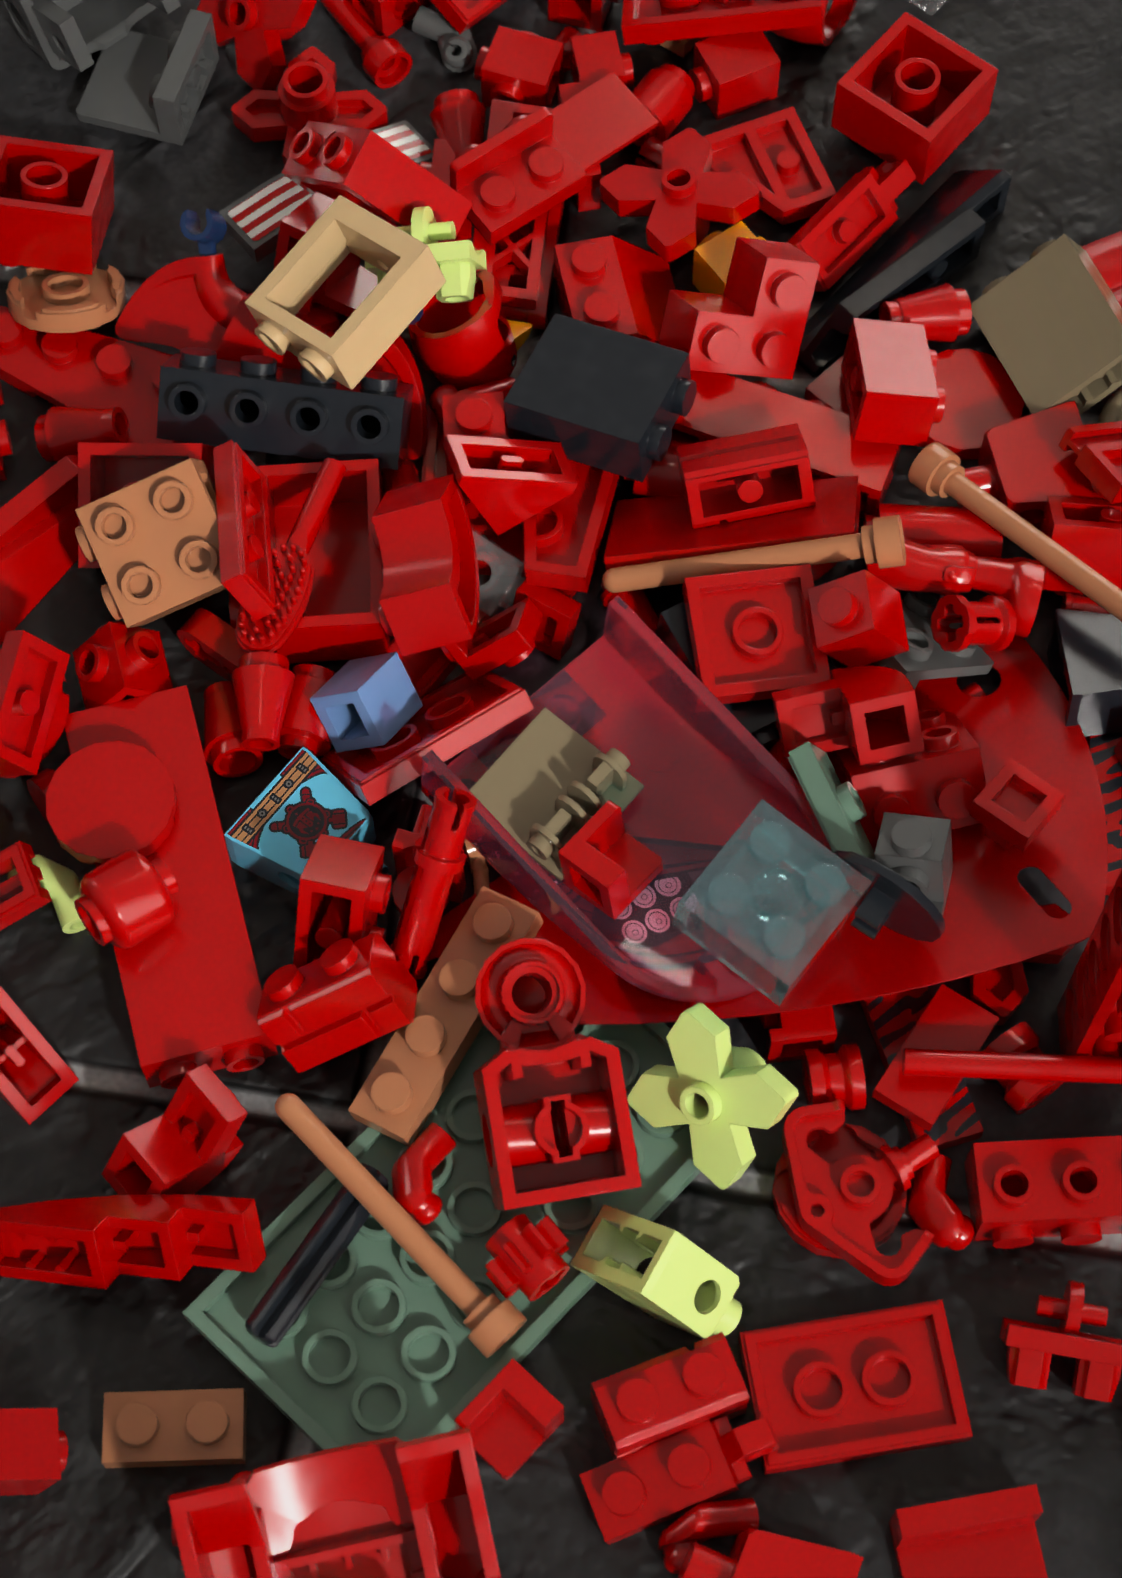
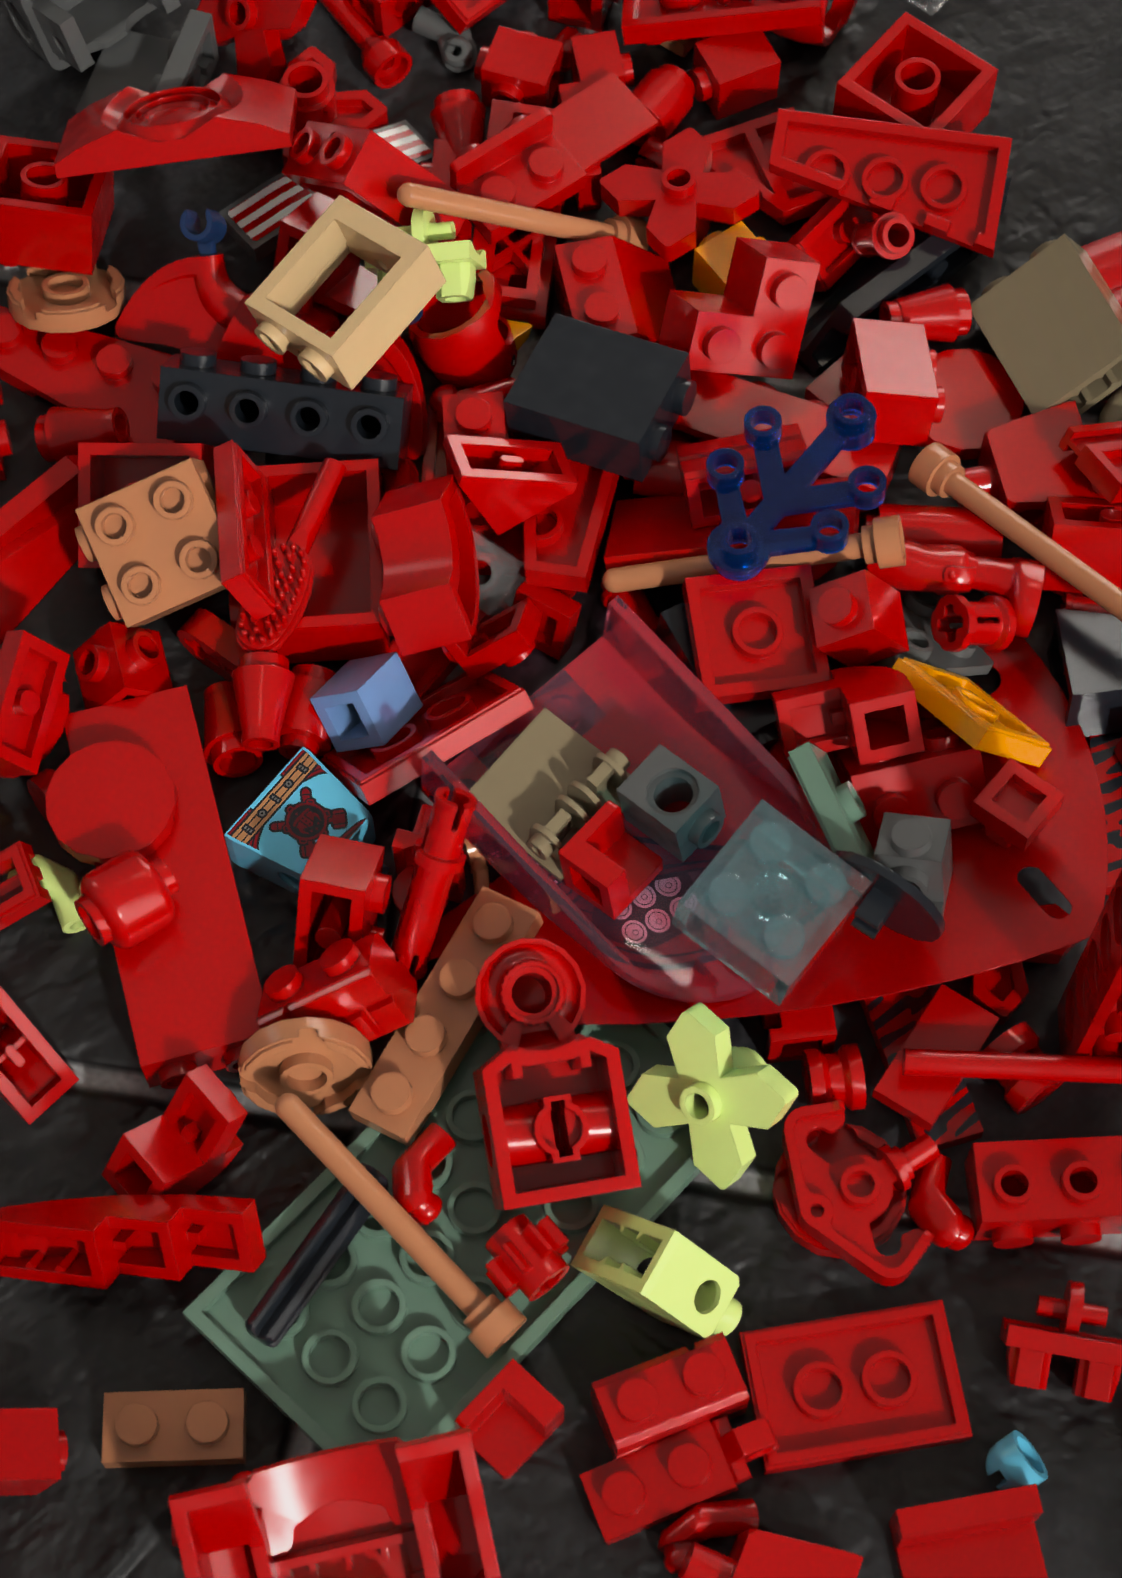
(177, 125): none -> red slope
(307, 1057): none -> nougat tile
(520, 217): none -> nougat piece
(666, 780): none -> dark grey brick
(791, 492): none -> clear blue plant
(887, 236): none -> red pin
(933, 176): none -> red wing
(973, 713): none -> light orange tile
(1016, 1461): none -> medium azure hinge

